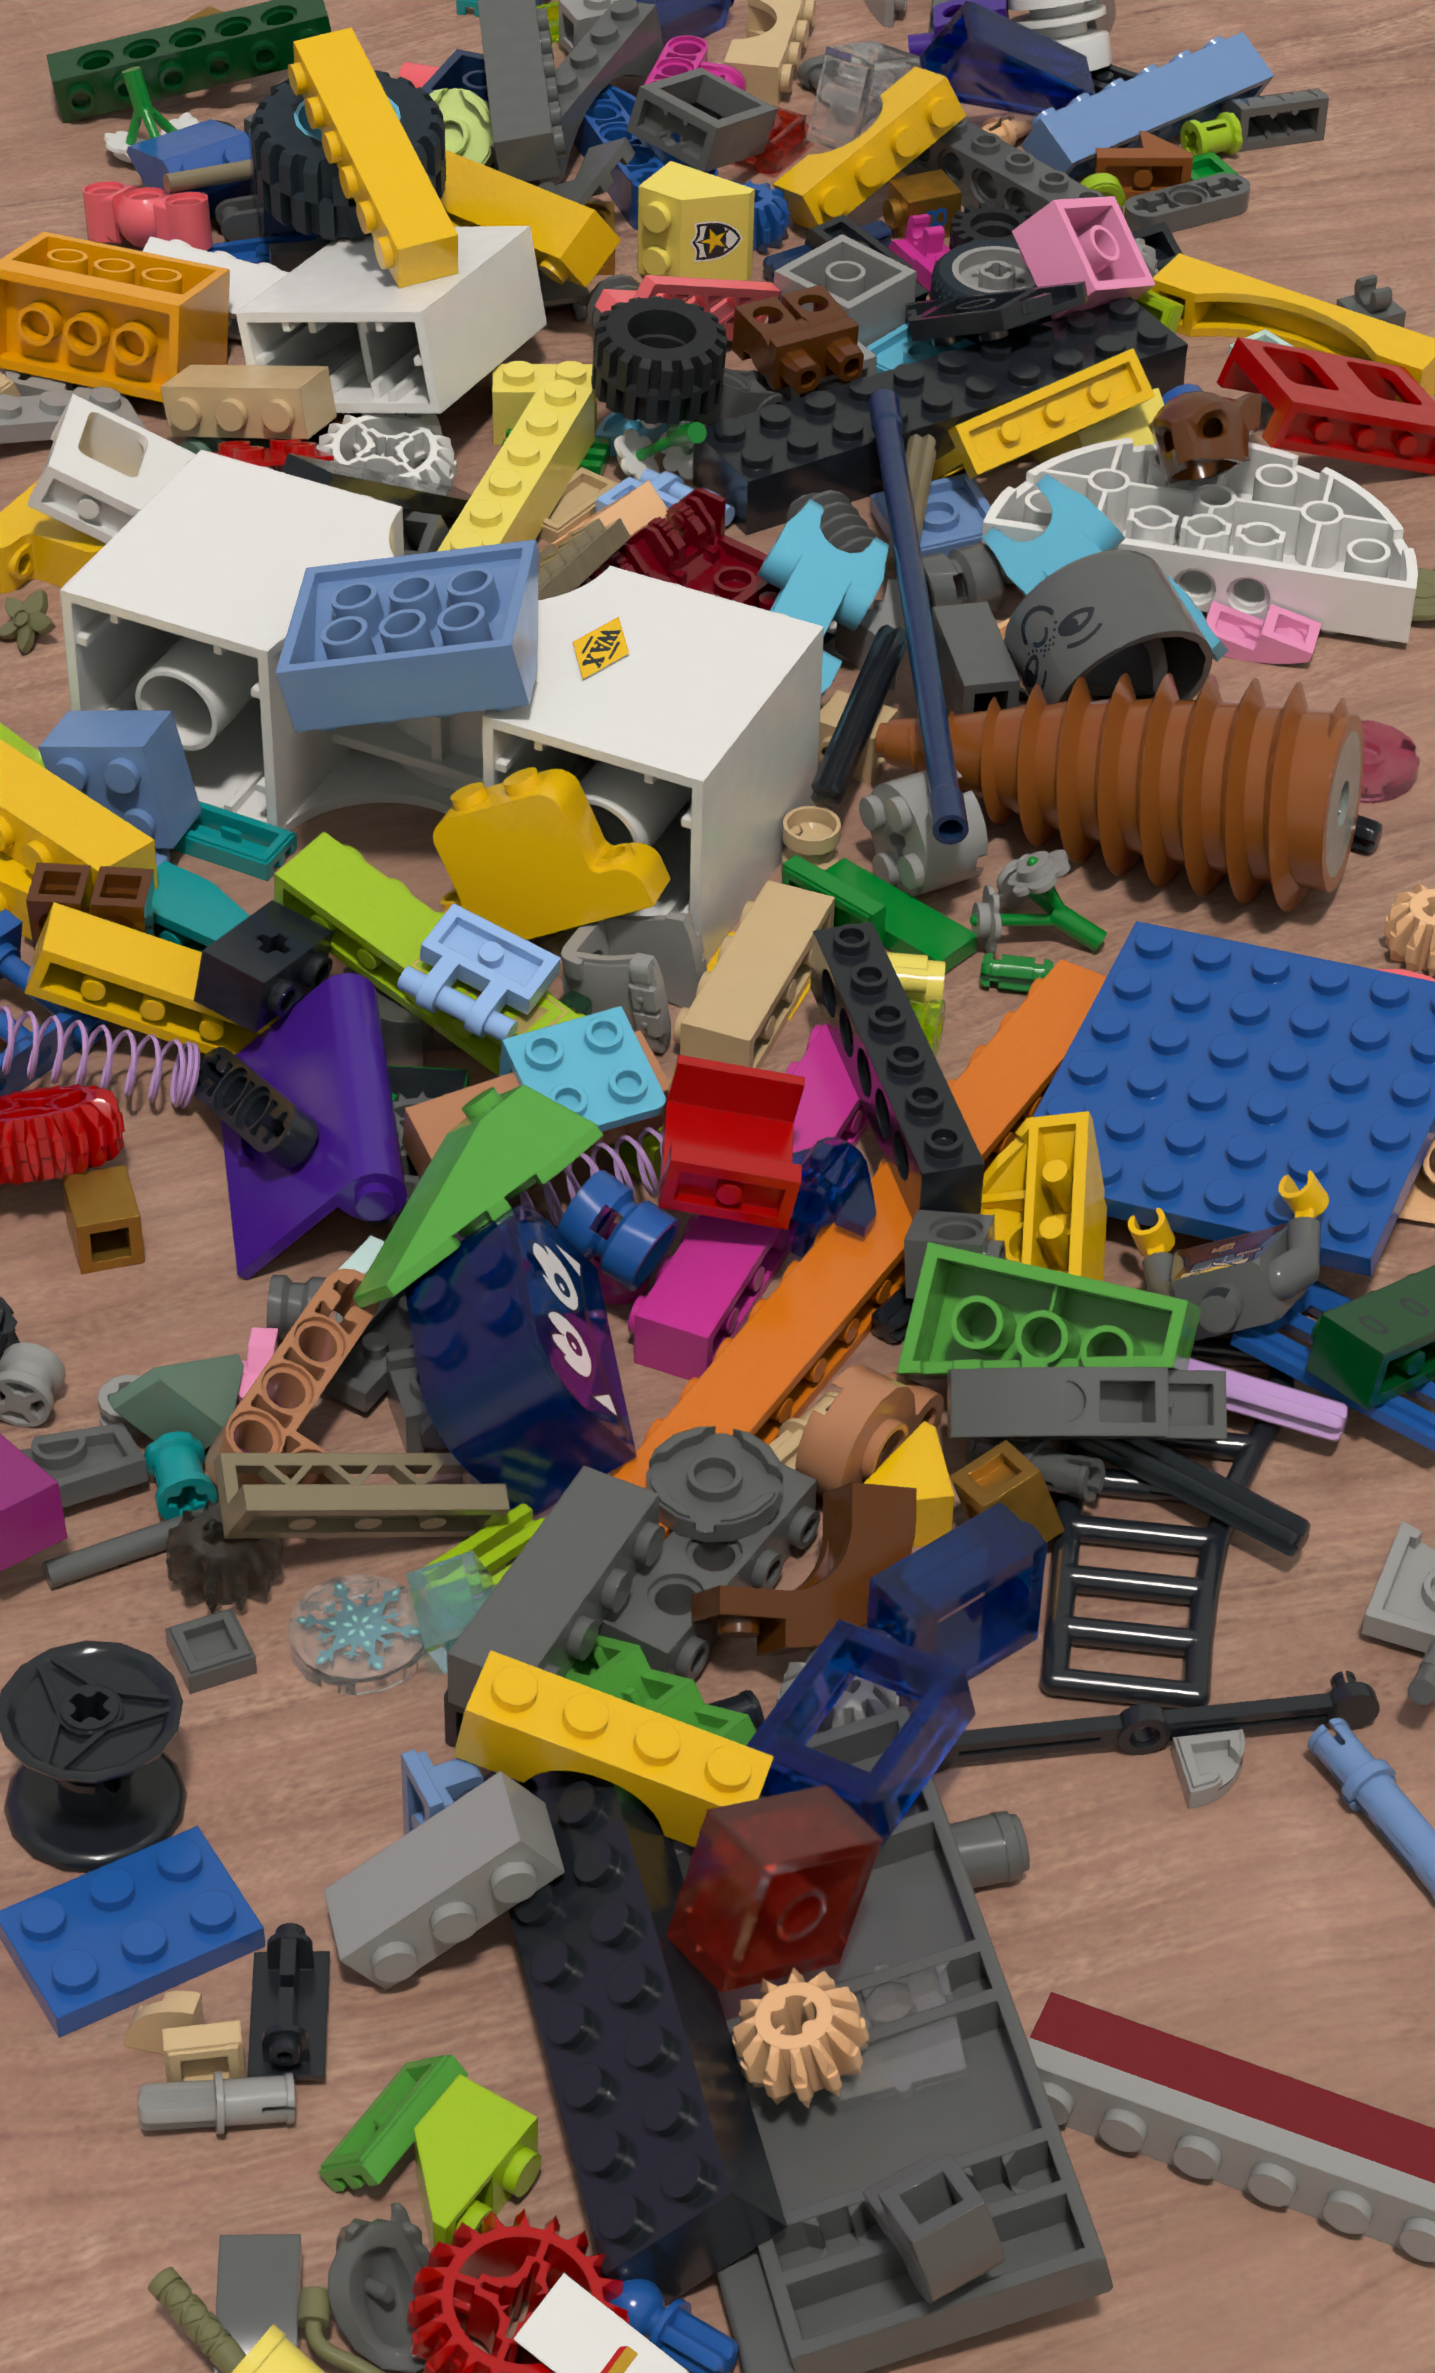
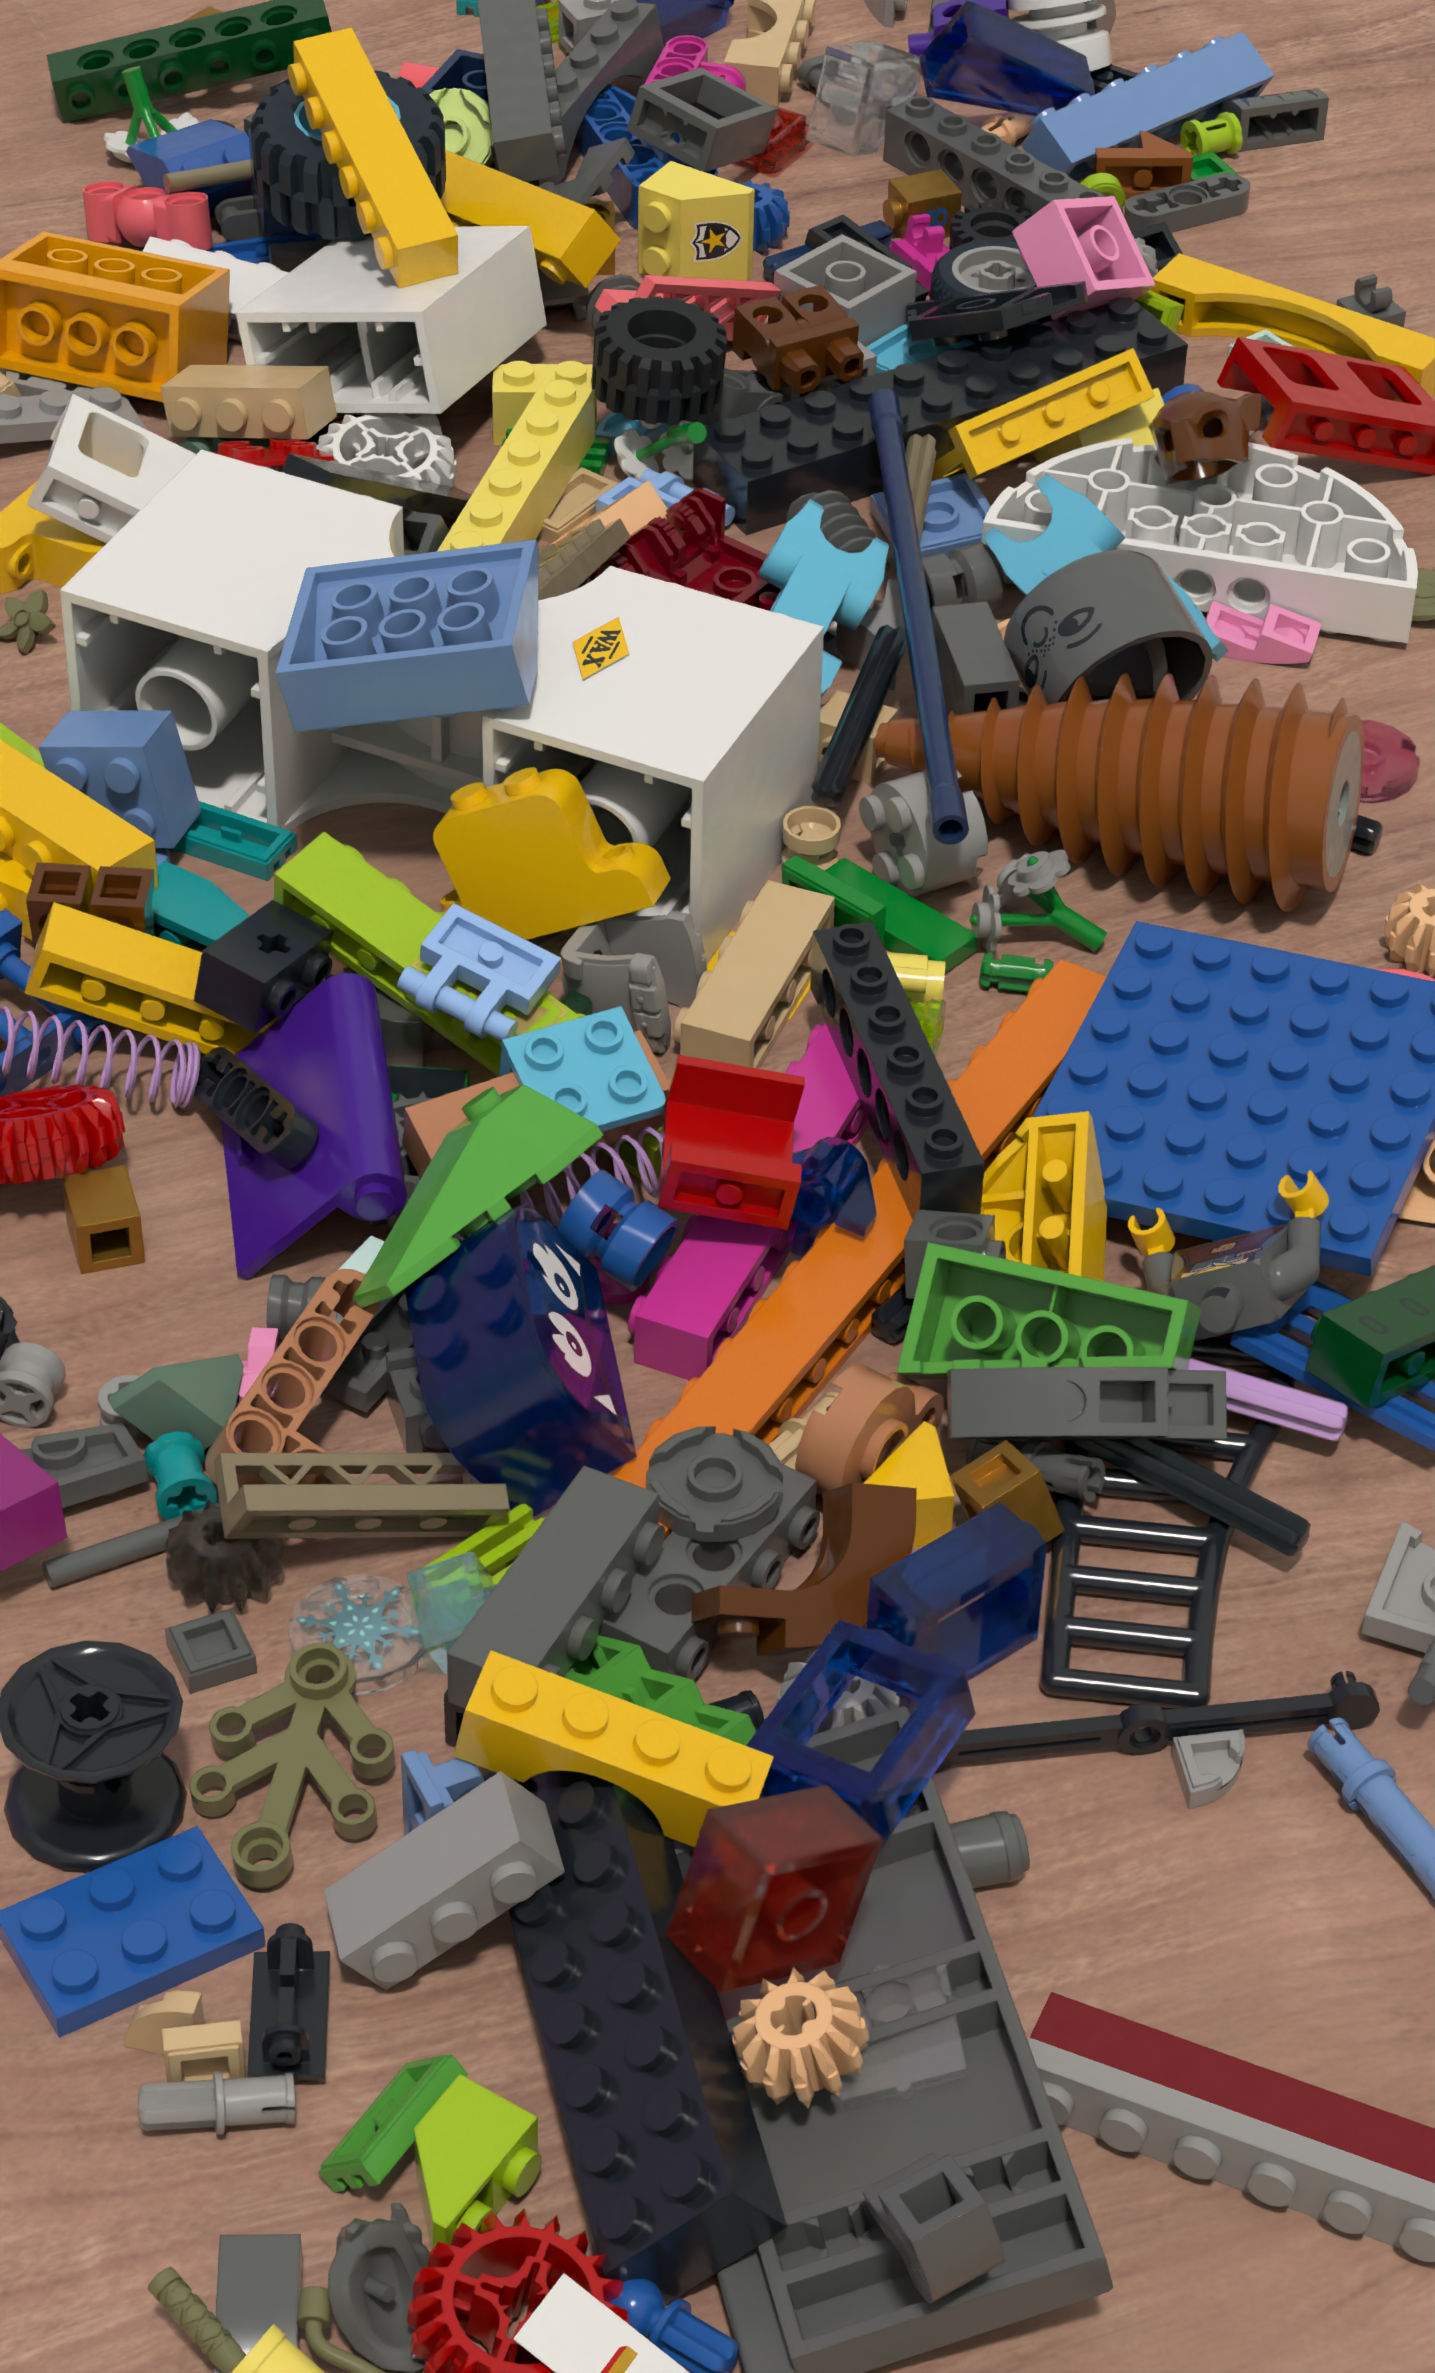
(293, 1756): none -> olive plant
(835, 182): yellow arch -> none

